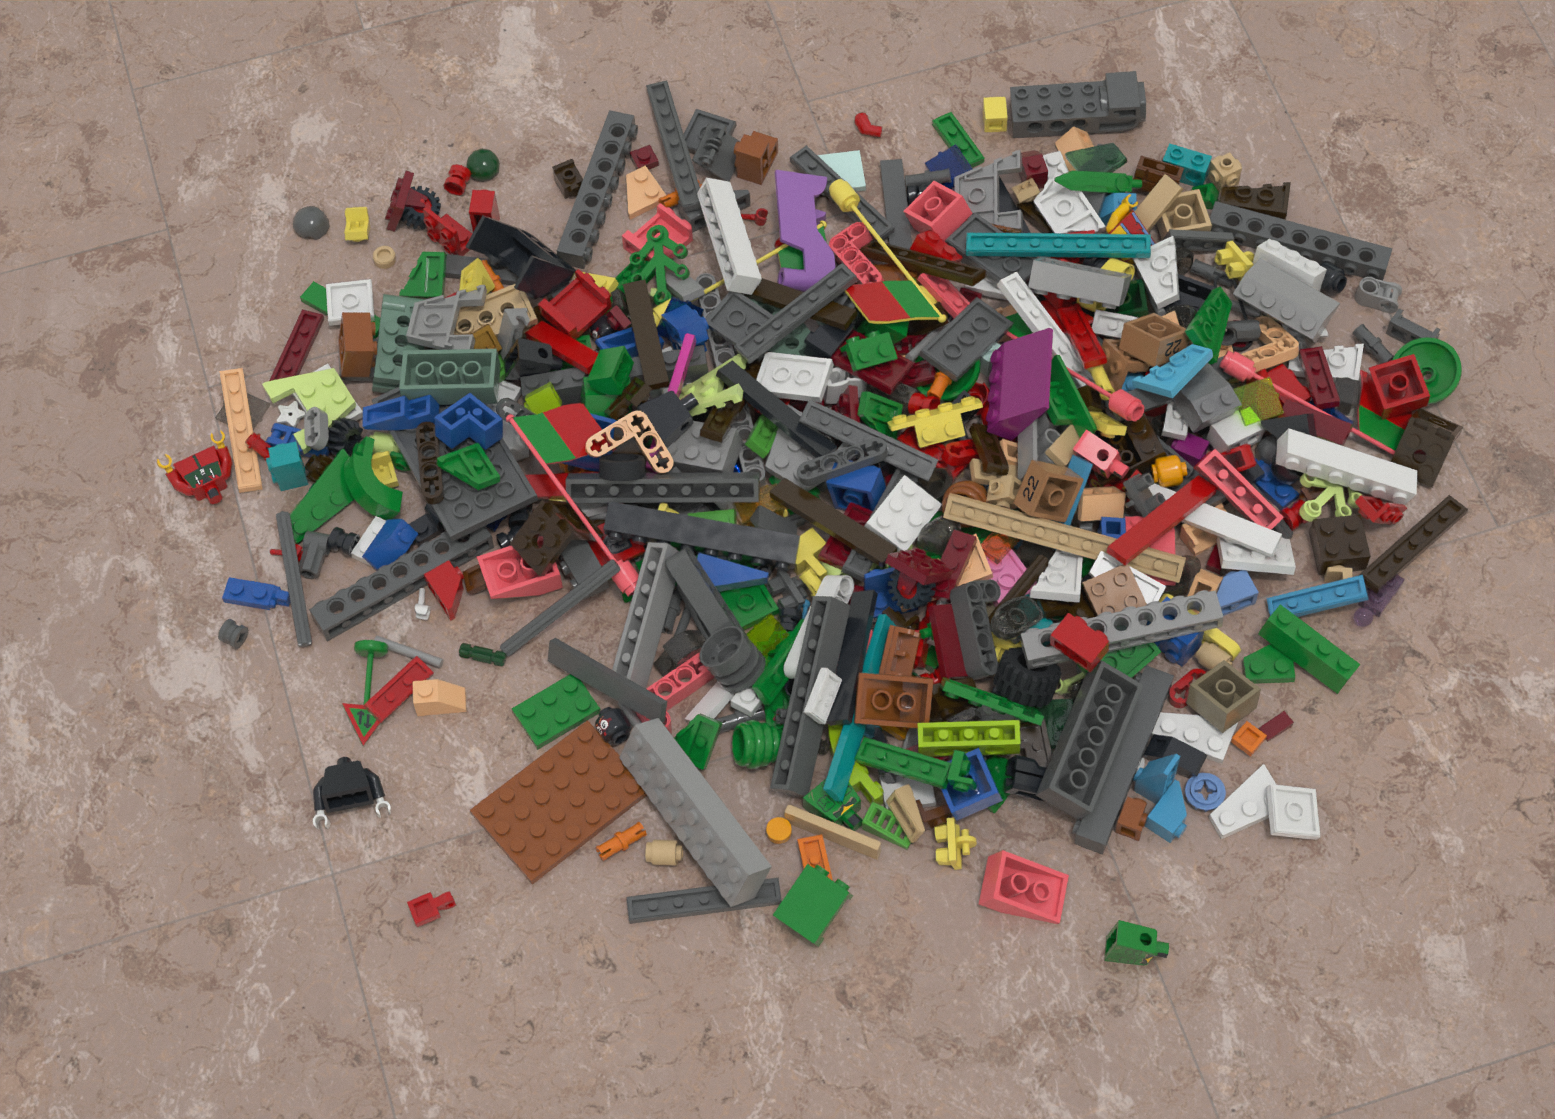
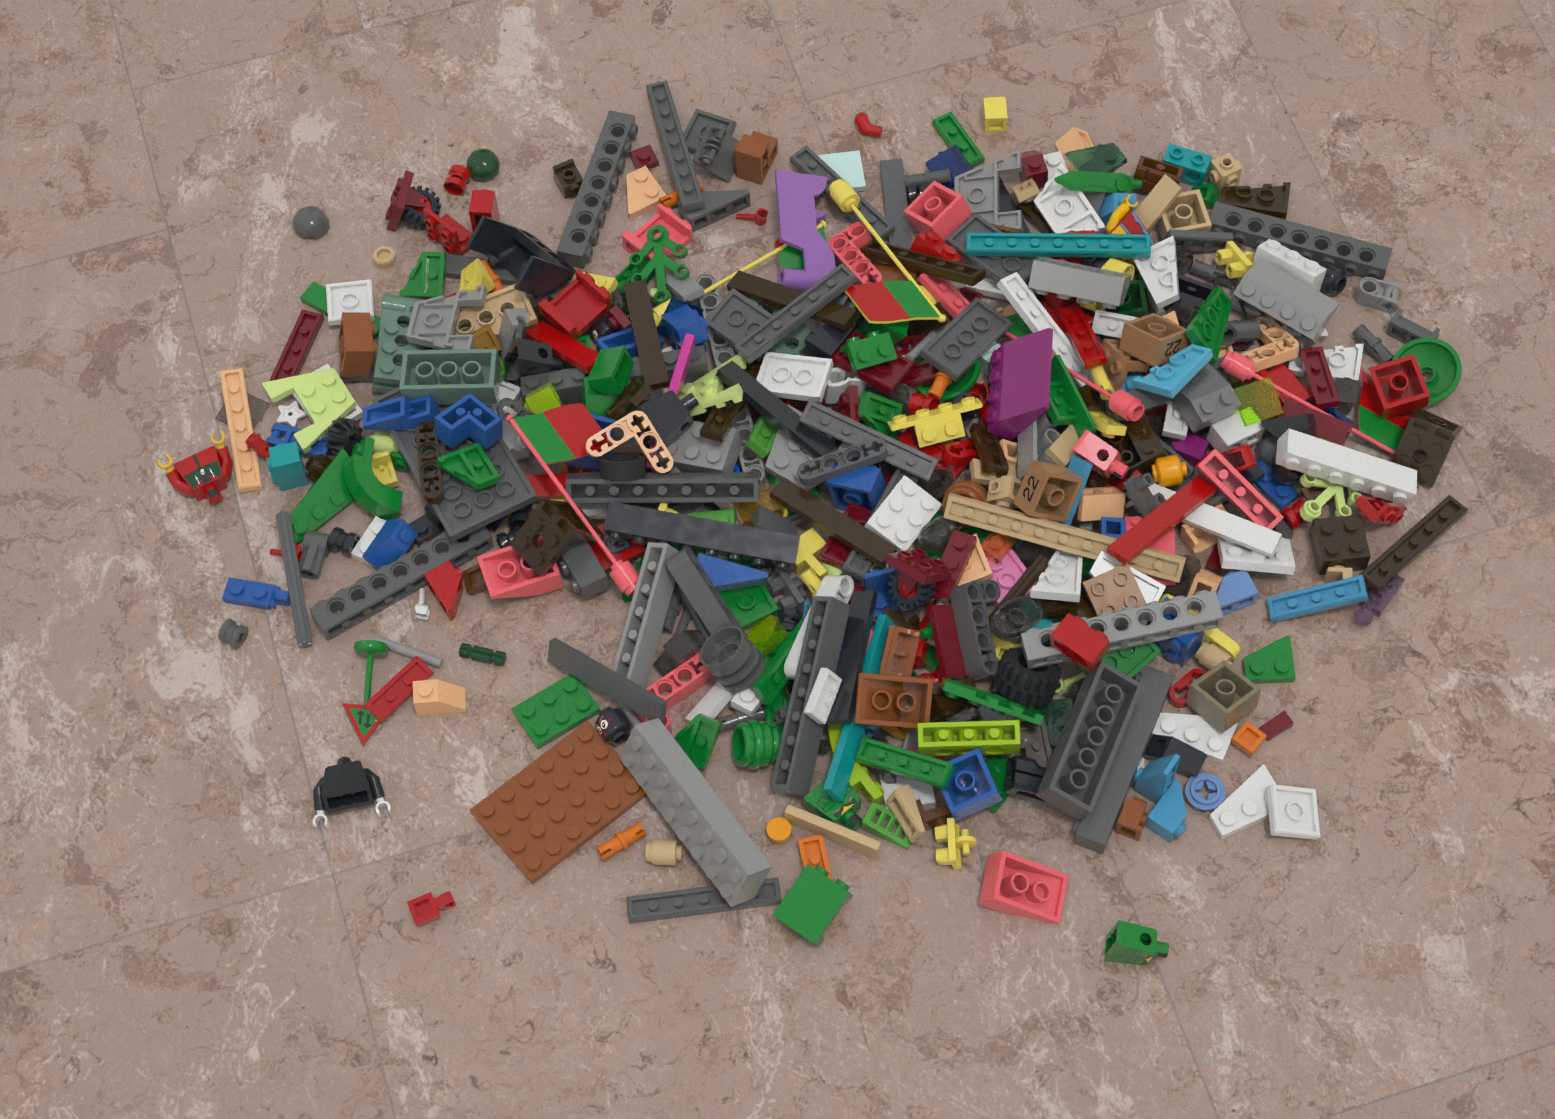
(316, 428): light grey beam -> none
(357, 224): light yellow bracket -> none
(560, 607): dark grey axle -> none
(729, 236): white brick -> none
(959, 768): green bracket -> none
(1091, 106): dark grey brick -> none
(1308, 649): green brick -> none

